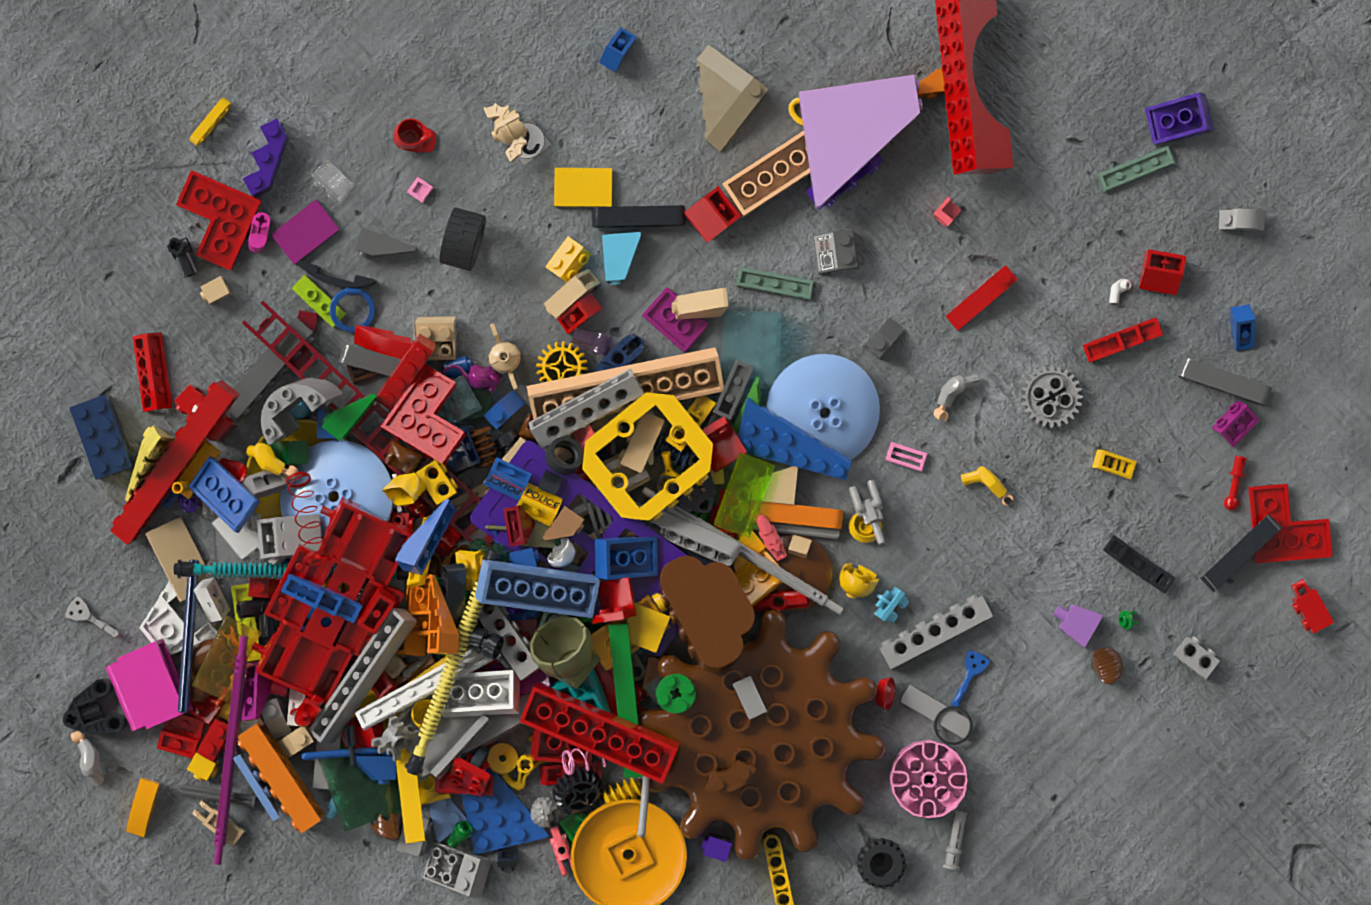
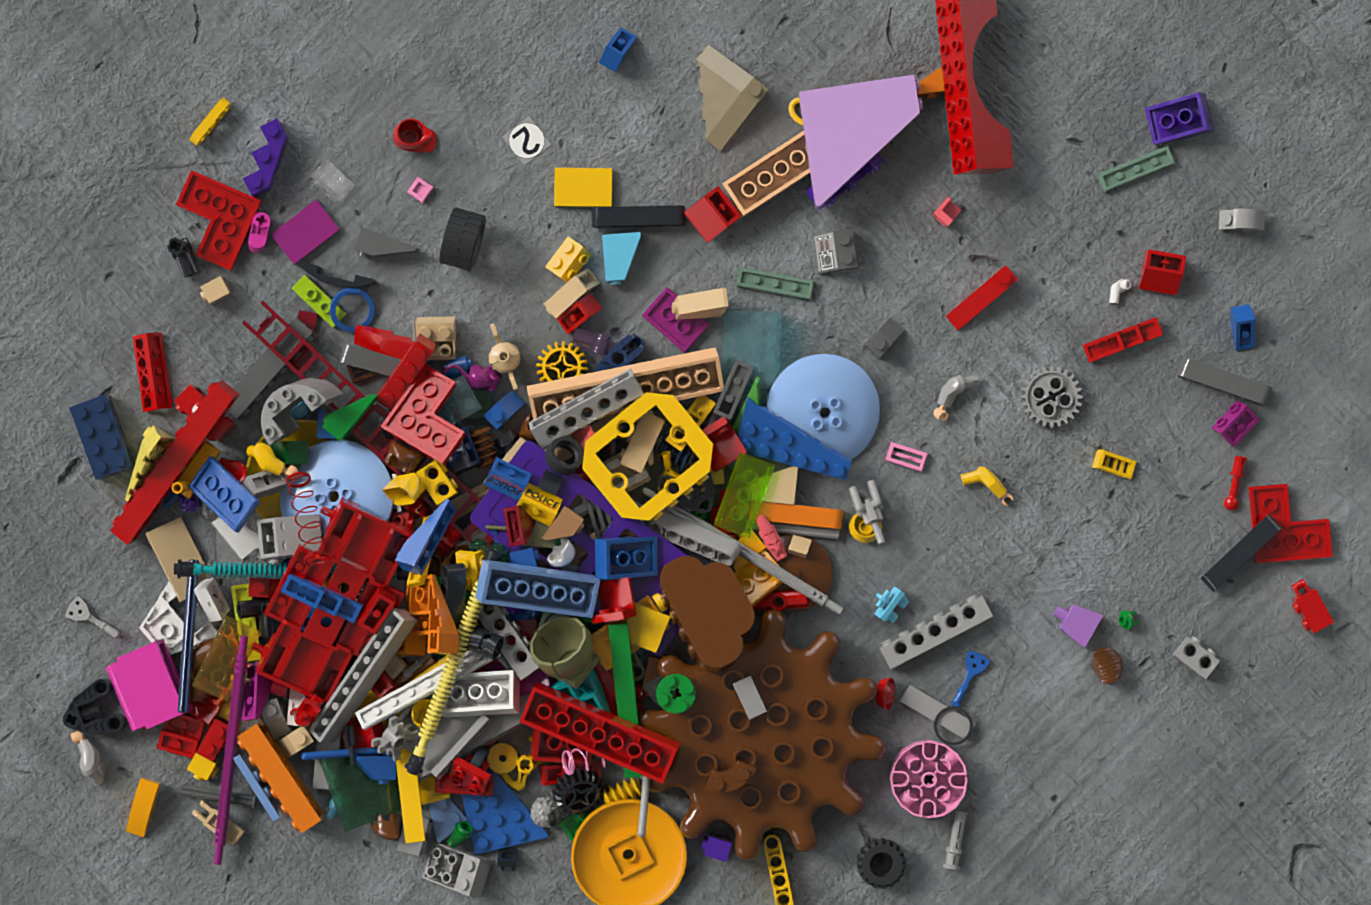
(508, 129): tan helmet -> none
(560, 841): coral hinge -> none
(857, 581): yellow cylinder -> none
(1138, 564): black slope -> none

